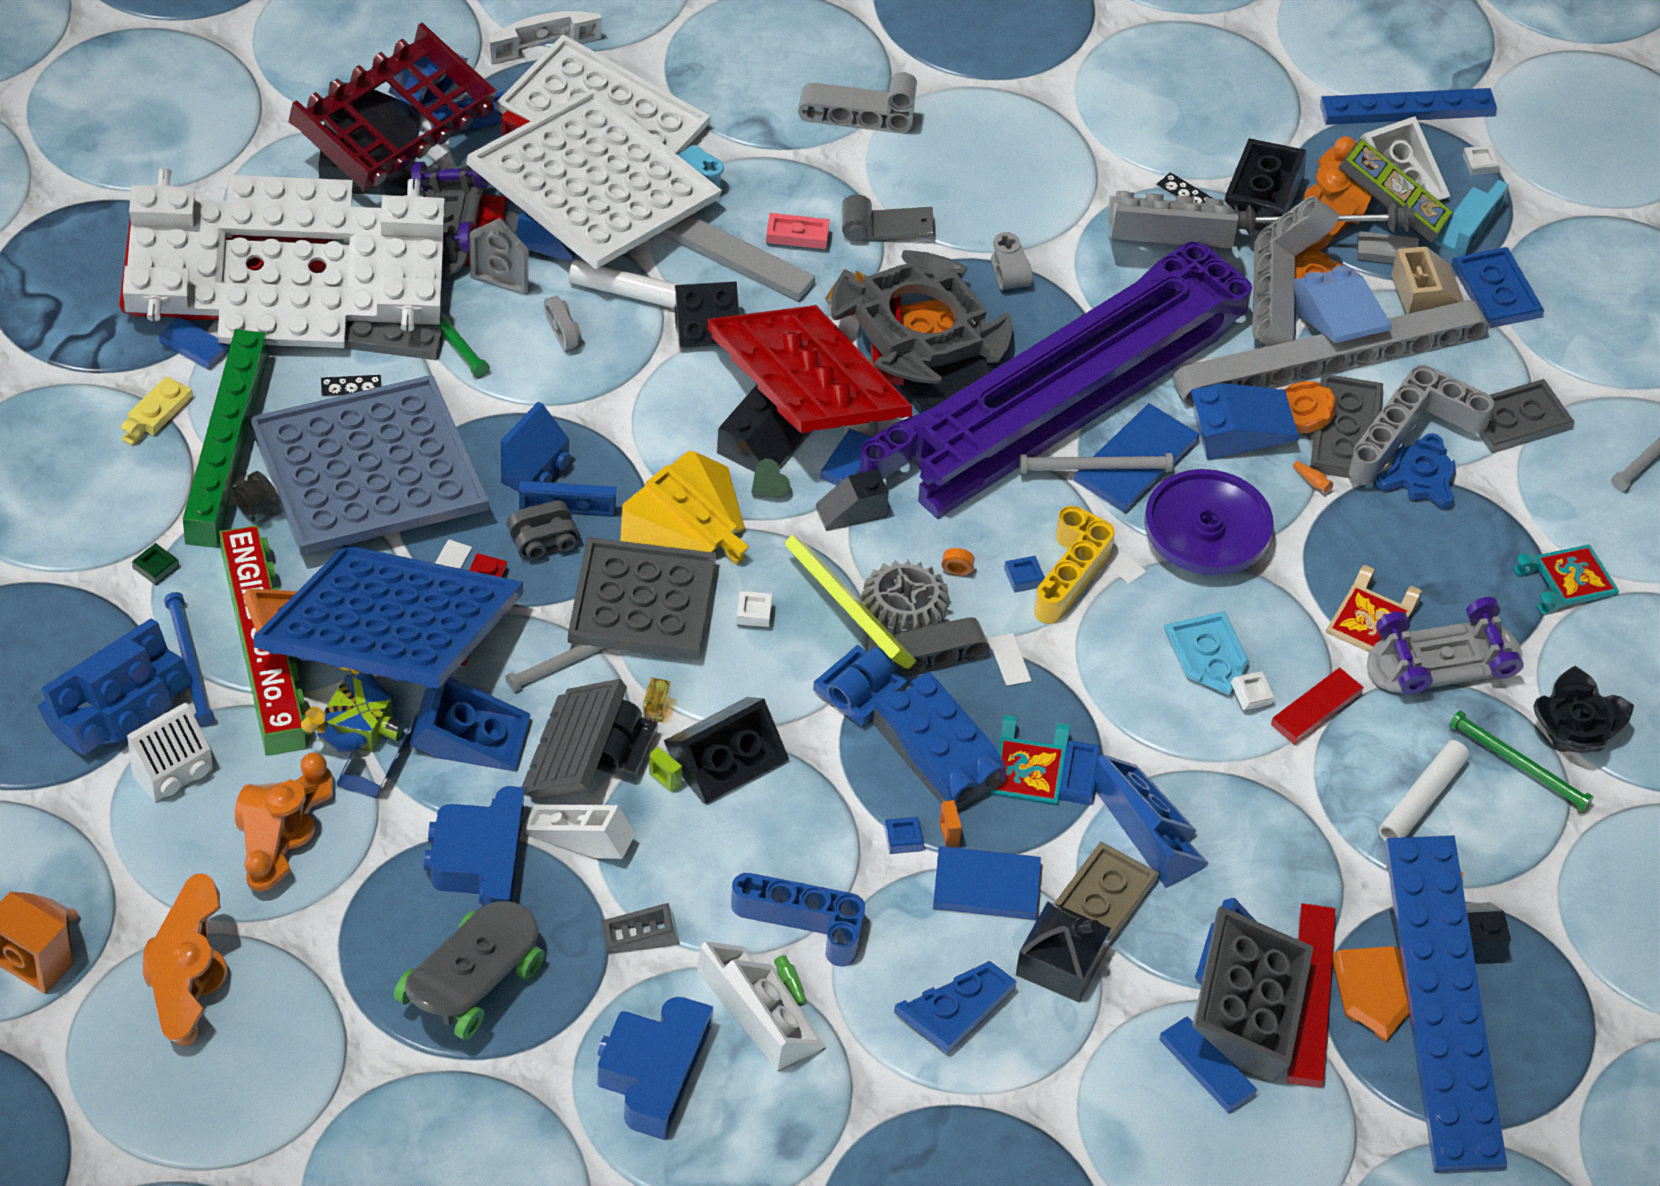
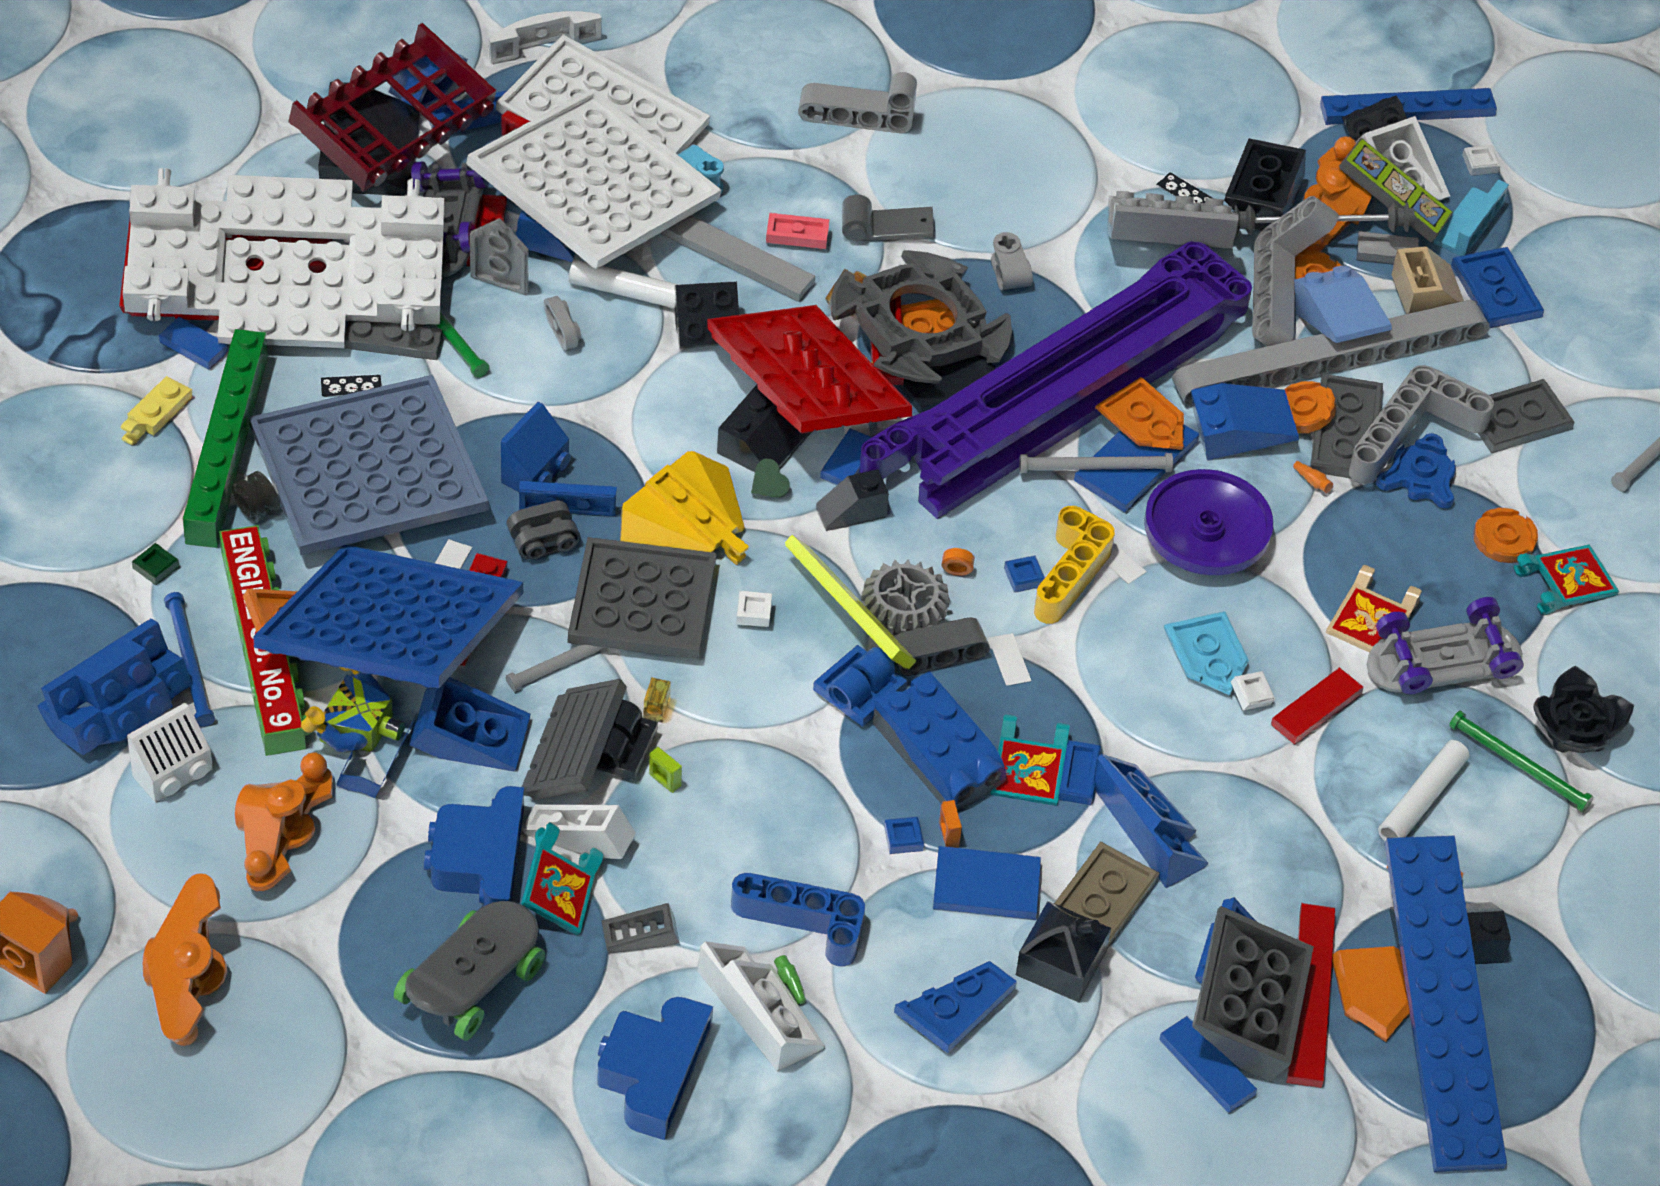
(557, 885): none -> flag
(728, 748): black slope -> none
(1144, 416): none -> orange tile
(1374, 117): none -> black bracket
(1505, 535): none -> orange tile

